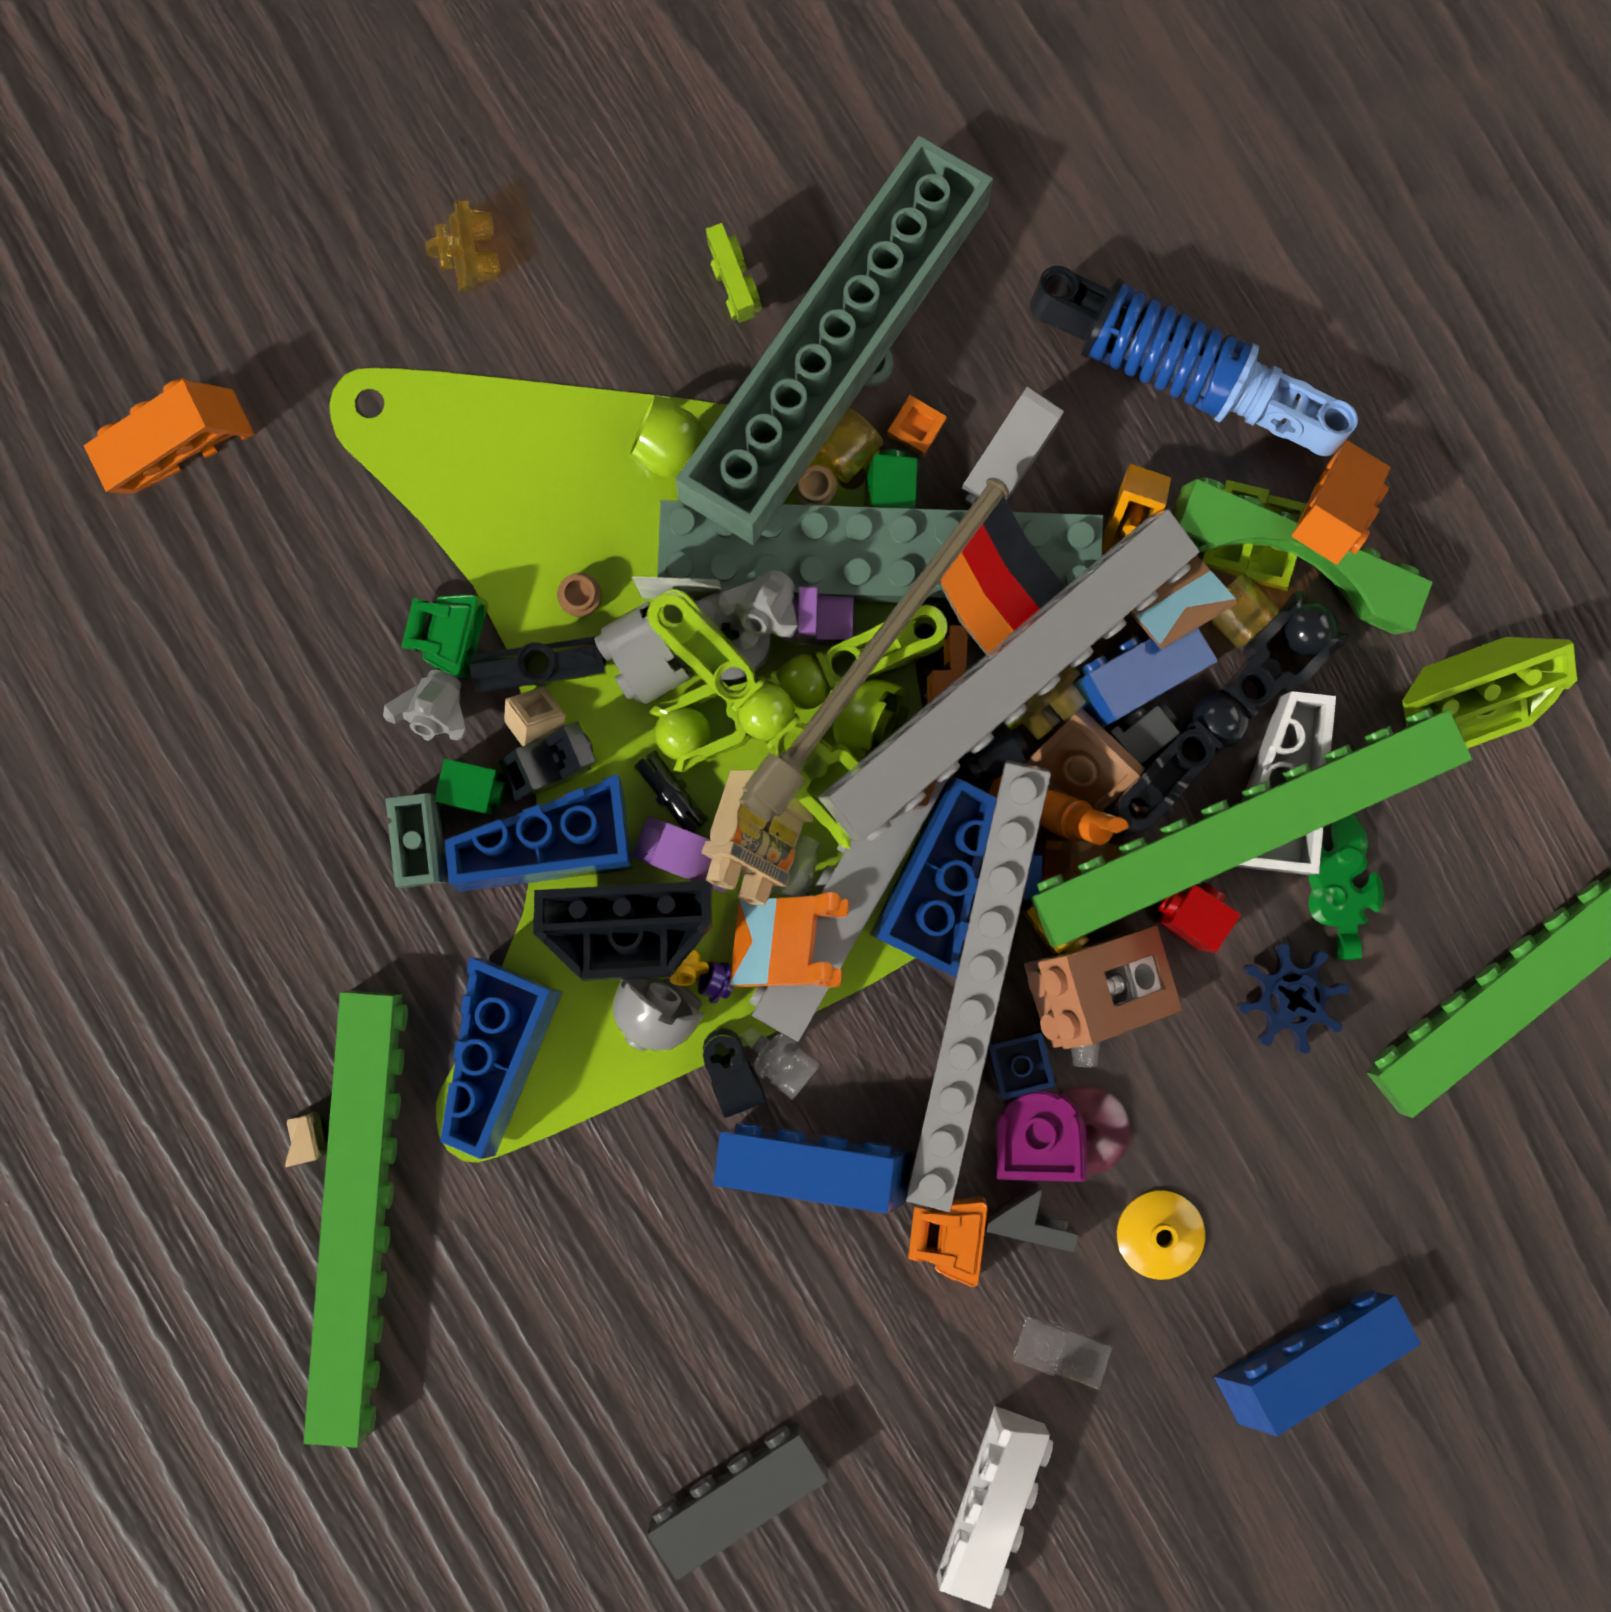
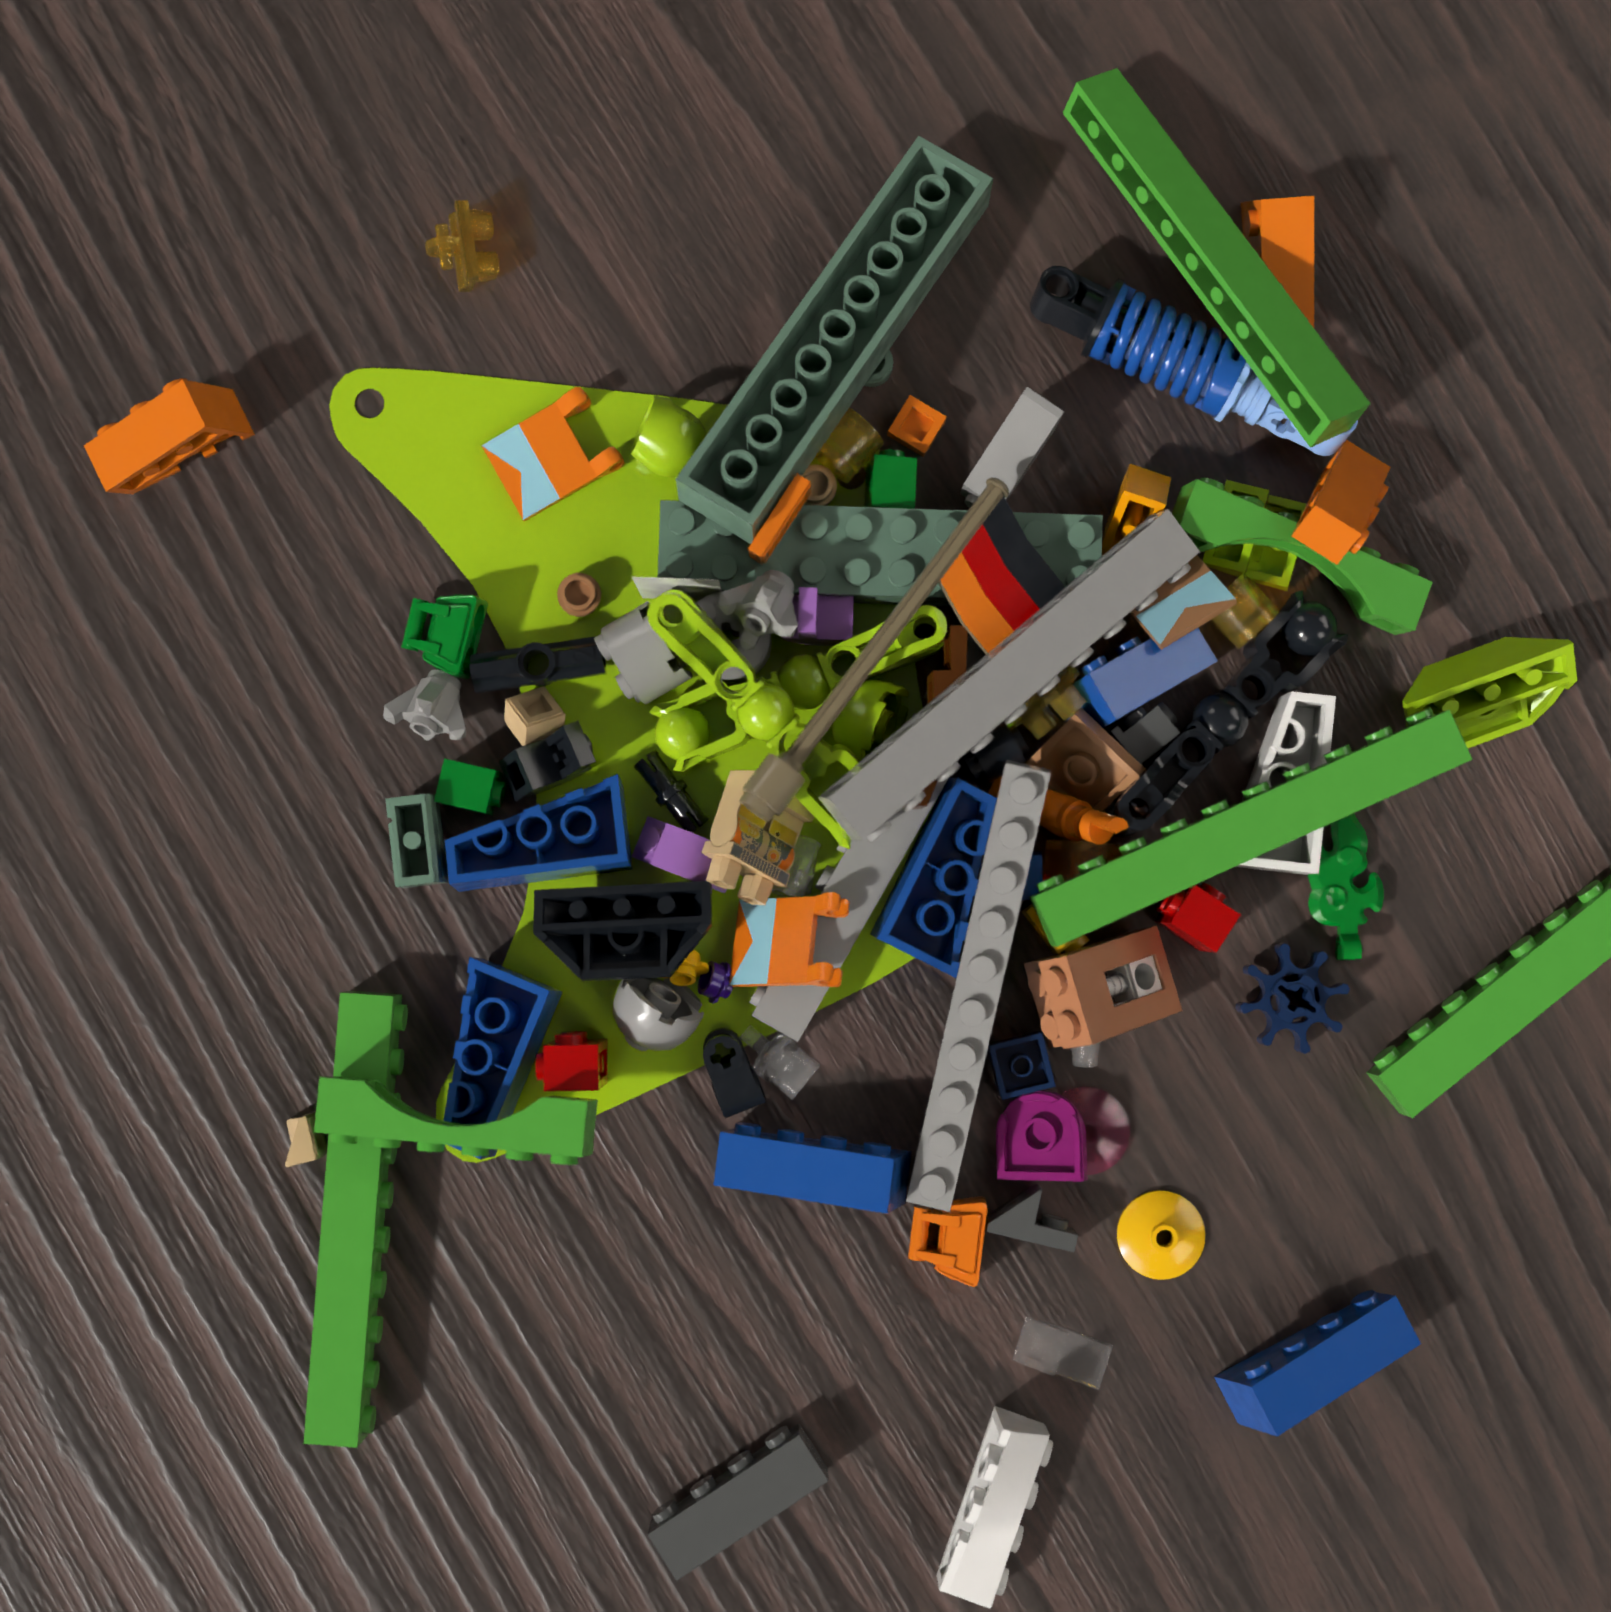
(368, 1109): none -> bright green arch
(543, 458): none -> orange flag
(573, 1063): none -> red brick
(728, 267): lime plate -> none
(780, 519): none -> orange tile
(1215, 258): none -> bright green brick
(1284, 240): none -> orange wedge

